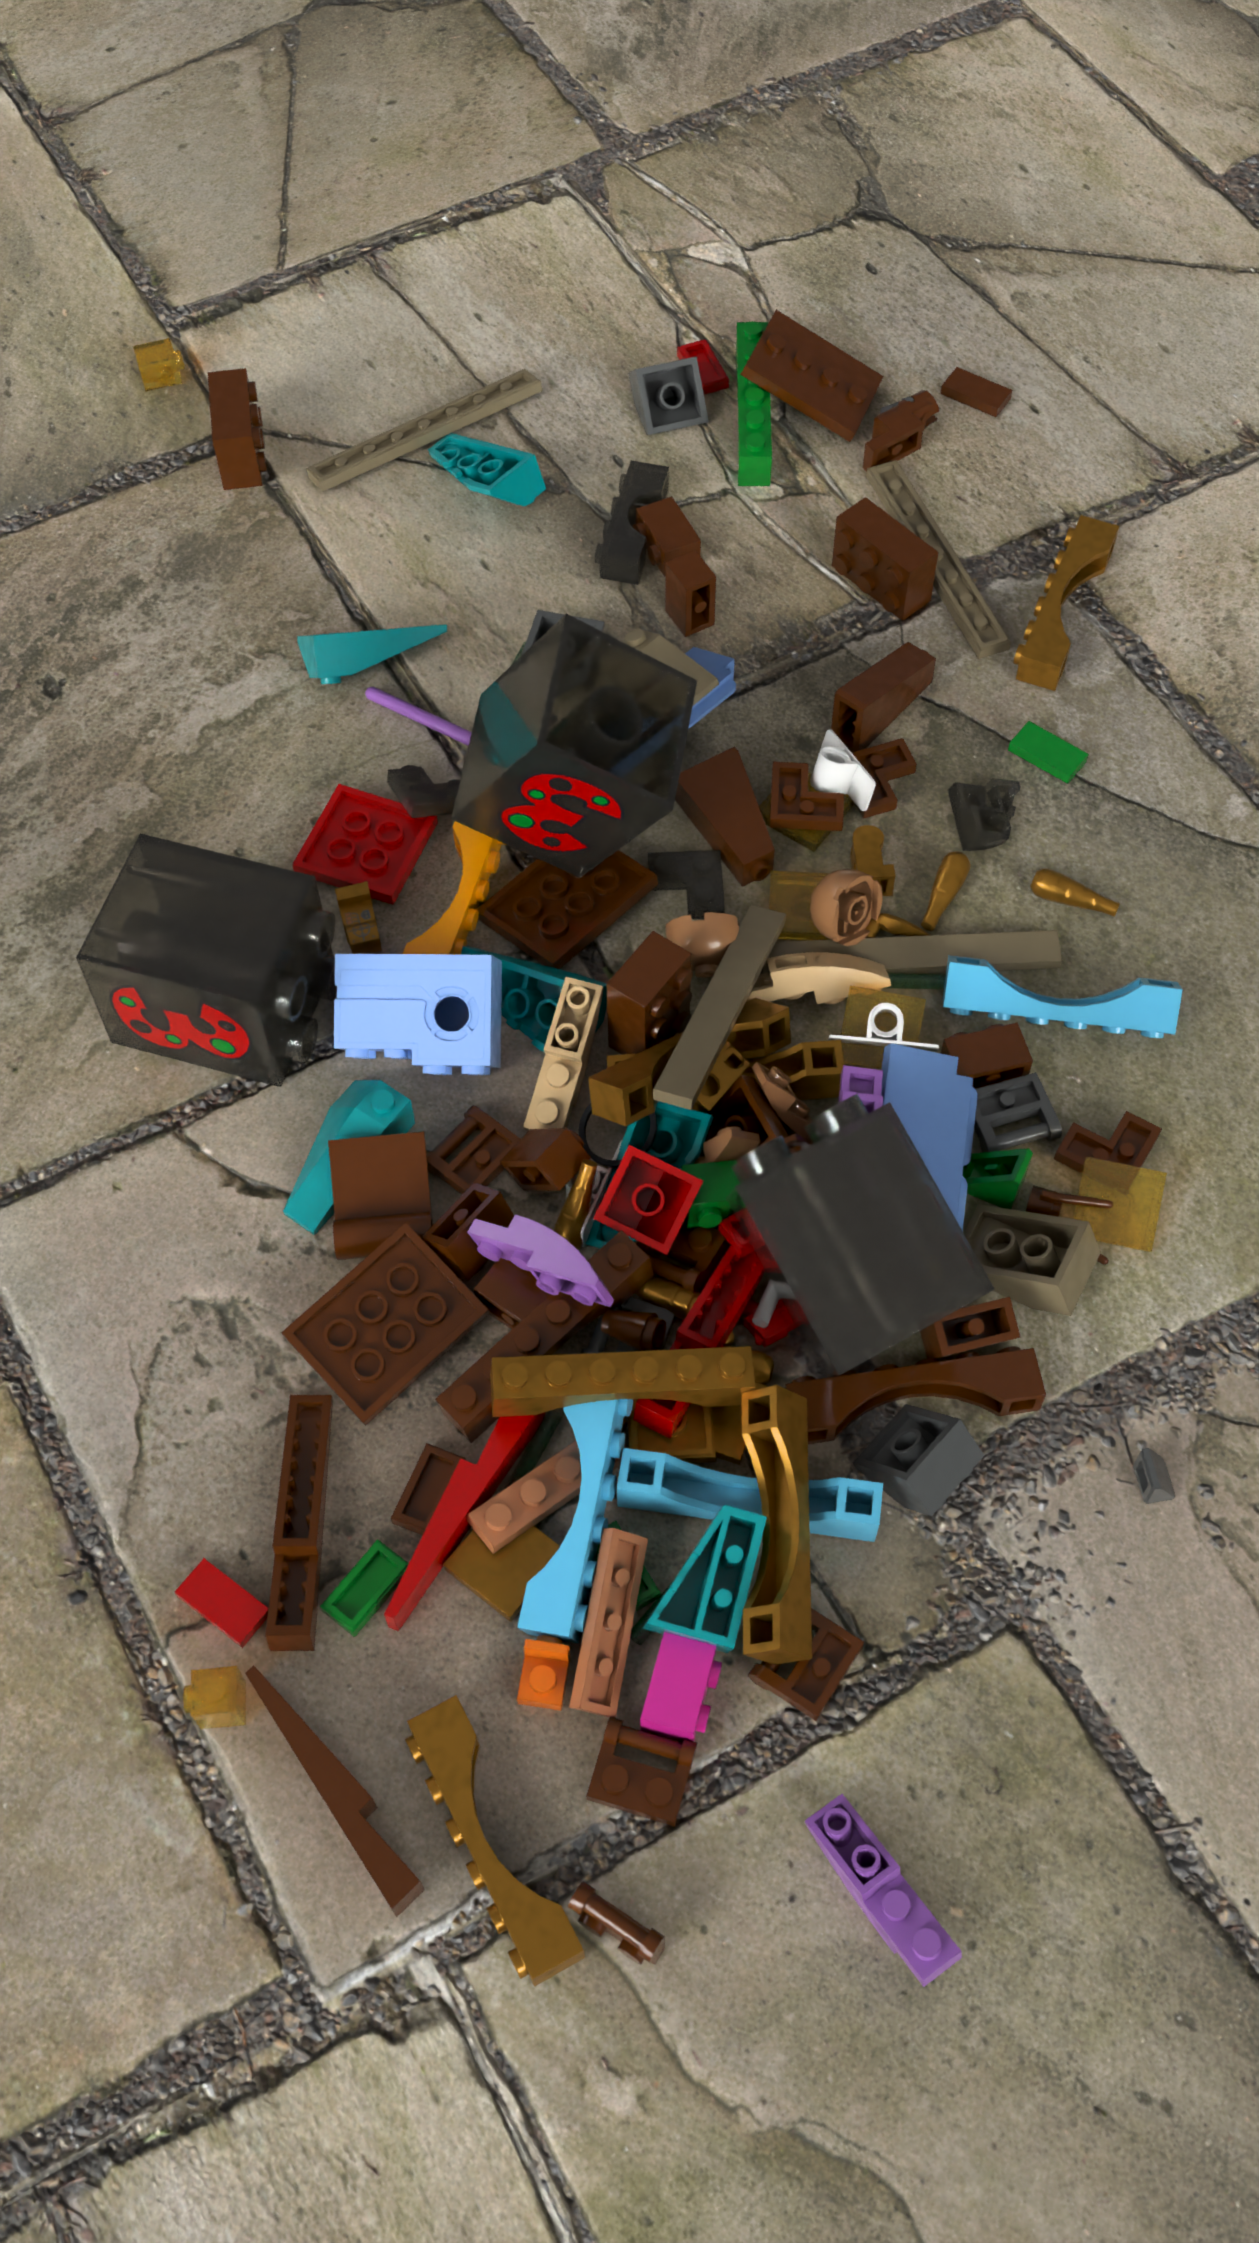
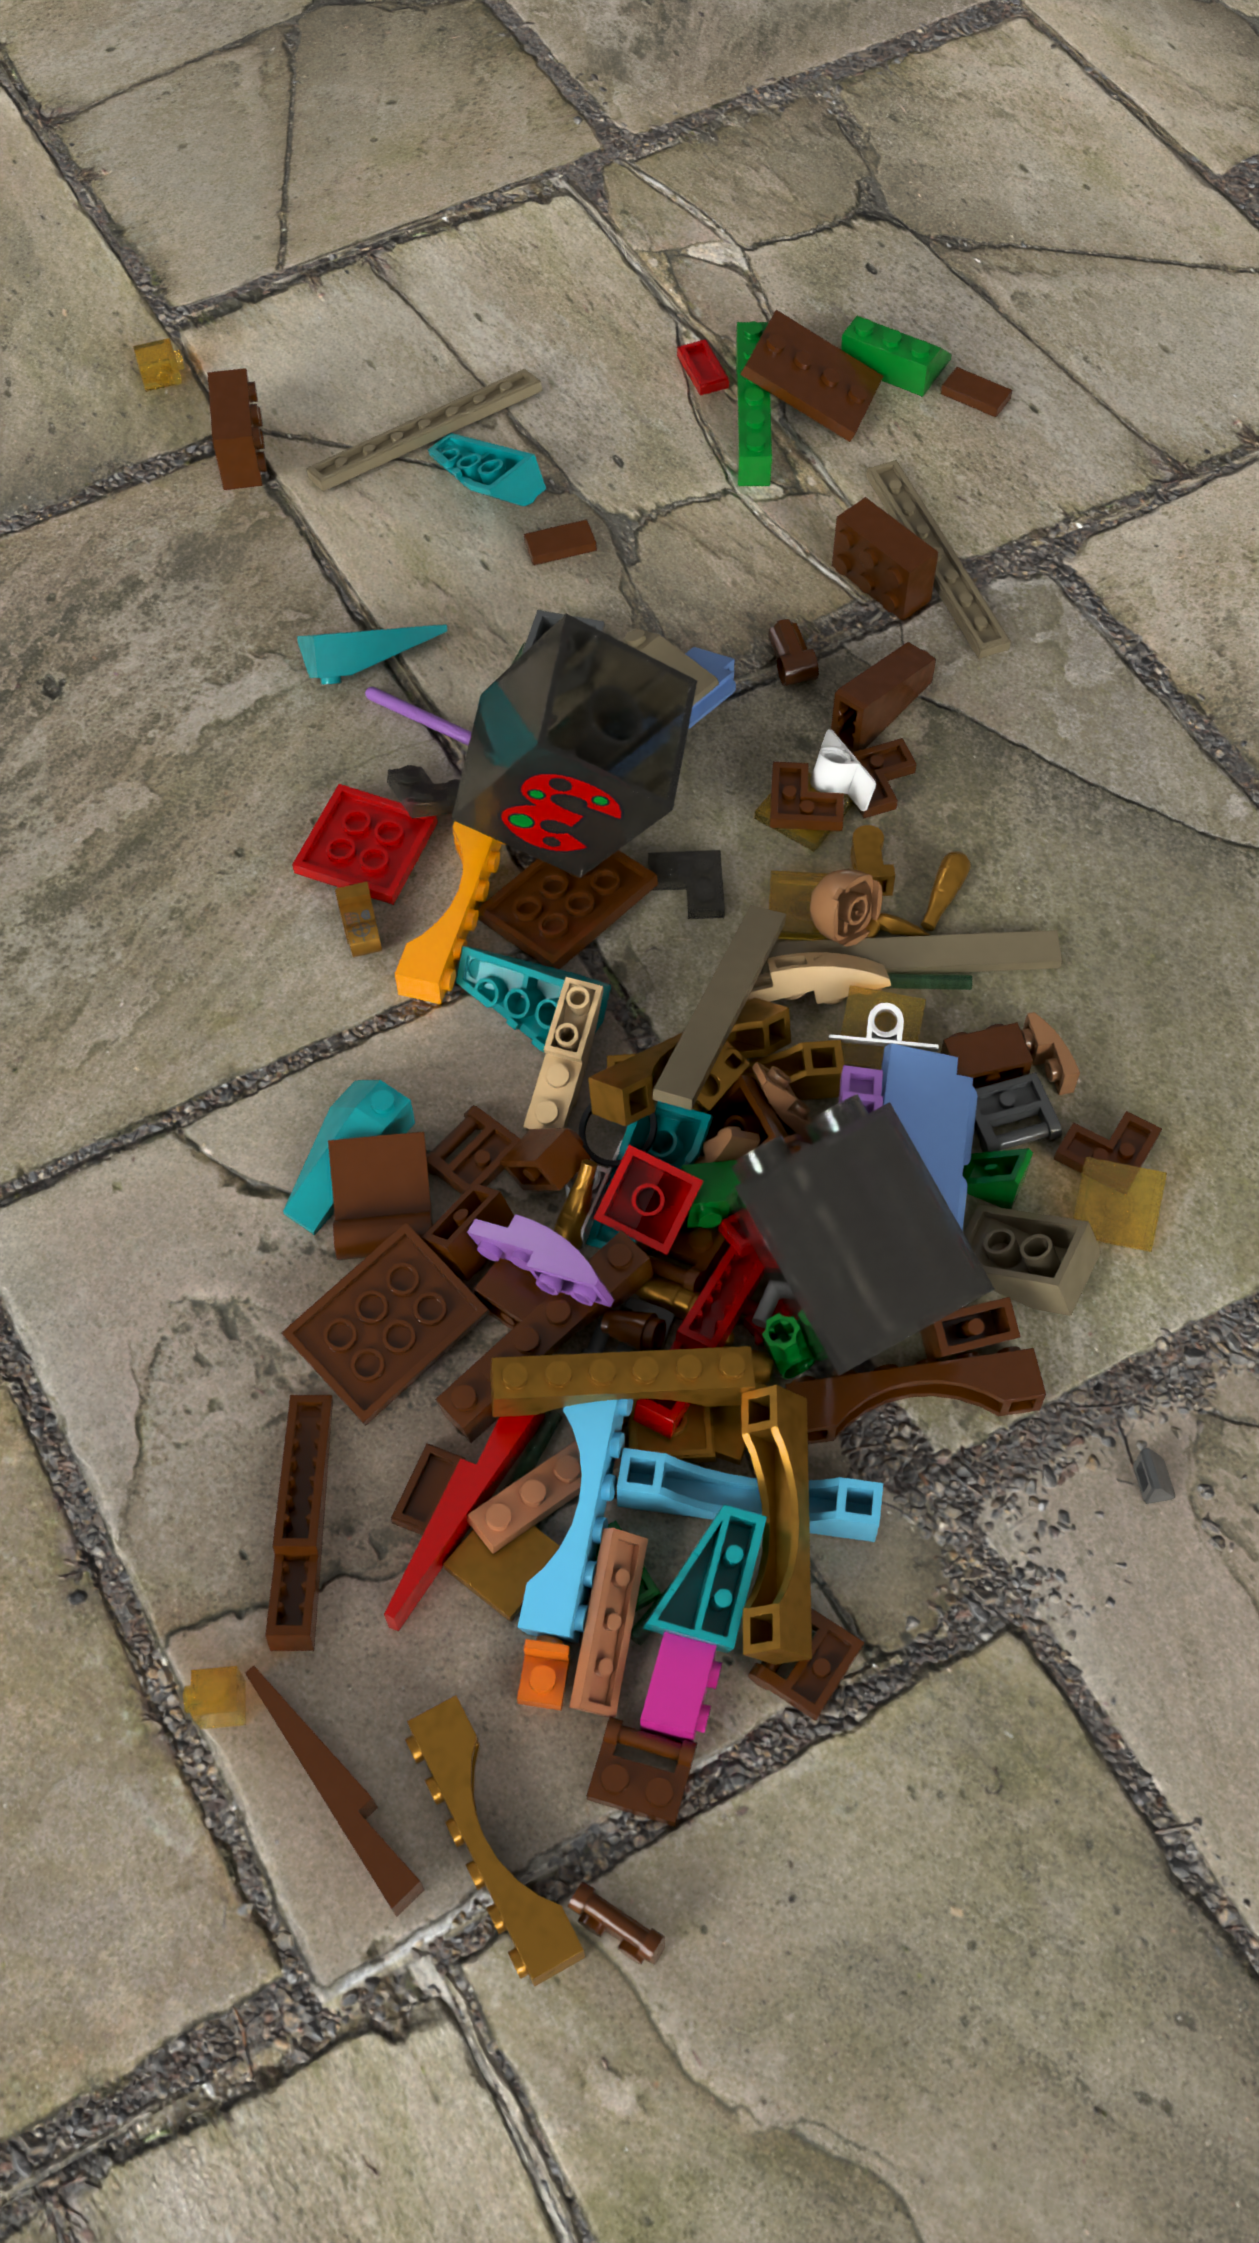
(211, 960): clear smoke brick -> none
(222, 1602): red tile -> none
(365, 1588): green tile -> none
(421, 1009): light blue piece -> none
(560, 542): none -> reddish brown tile
(623, 548): clear smoke arch -> none
(649, 996): reddish brown brick -> none
(666, 532): reddish brown brick -> none
(669, 395): dark grey slope -> none
(690, 593): reddish brown brick -> none
(704, 939): medium nougat cylinder -> none
(726, 813): reddish brown slope -> none
(787, 1346): none -> green piece
(794, 660): none -> reddish brown piece
(882, 1891): medium lavender slope -> none
(895, 355): none -> green slope
(900, 429): reddish brown plate -> none
(920, 1458): dark grey slope -> none
(983, 812): clear smoke slope -> none
(1047, 645): pearl gold arch -> none
(1048, 752): green tile -> none
(1049, 1049): none -> medium nougat slope
(1050, 1203): reddish brown plant -> none
(1064, 890): pearl gold piece -> none
(1140, 1005): medium azure arch -> none

